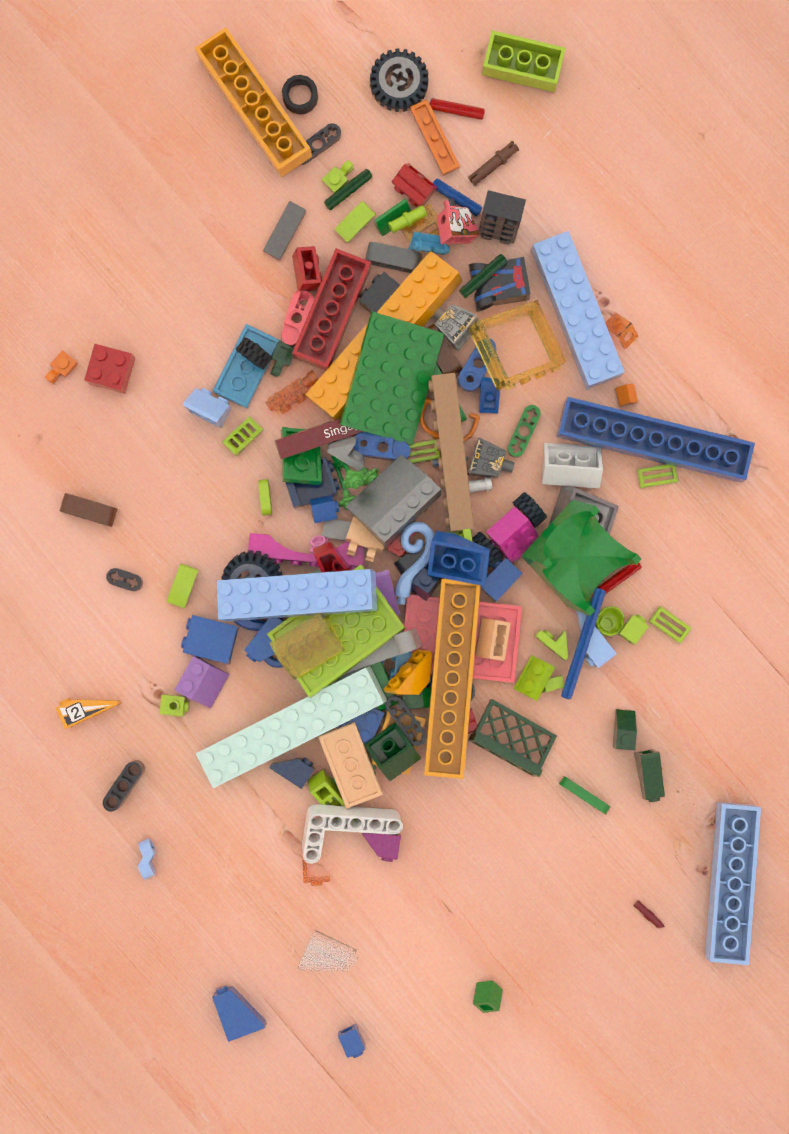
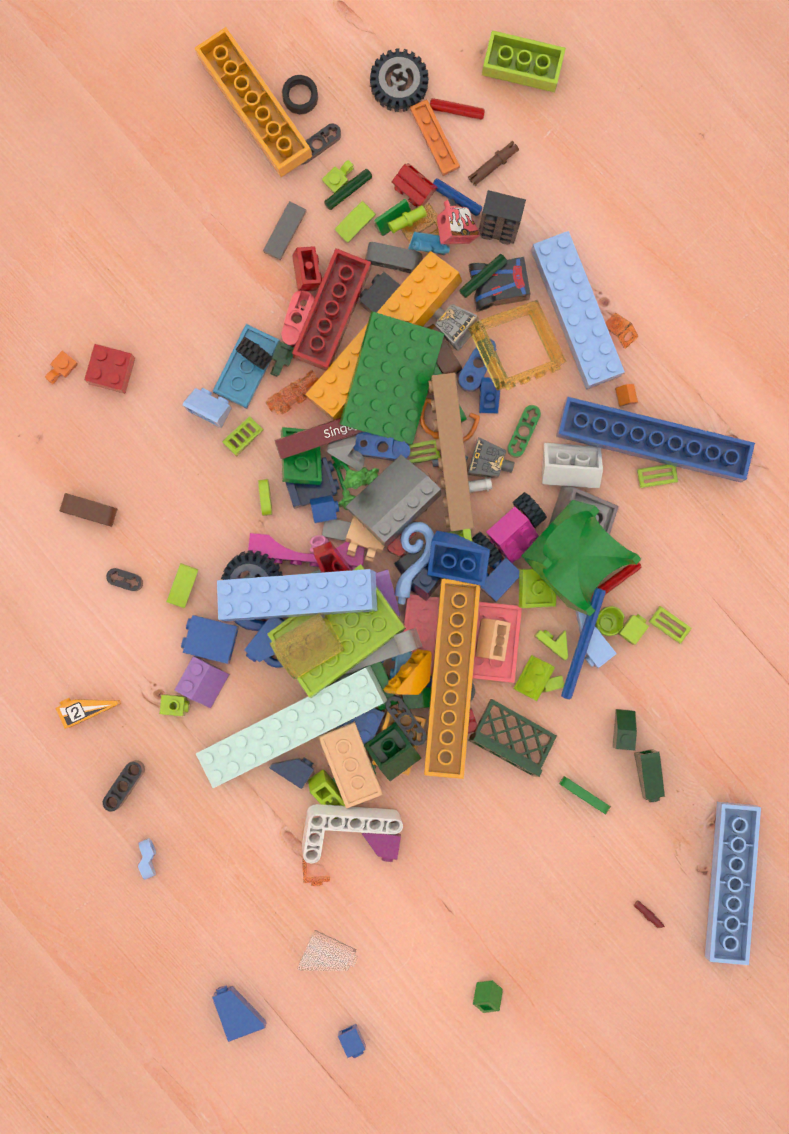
(534, 590): none -> lime plate

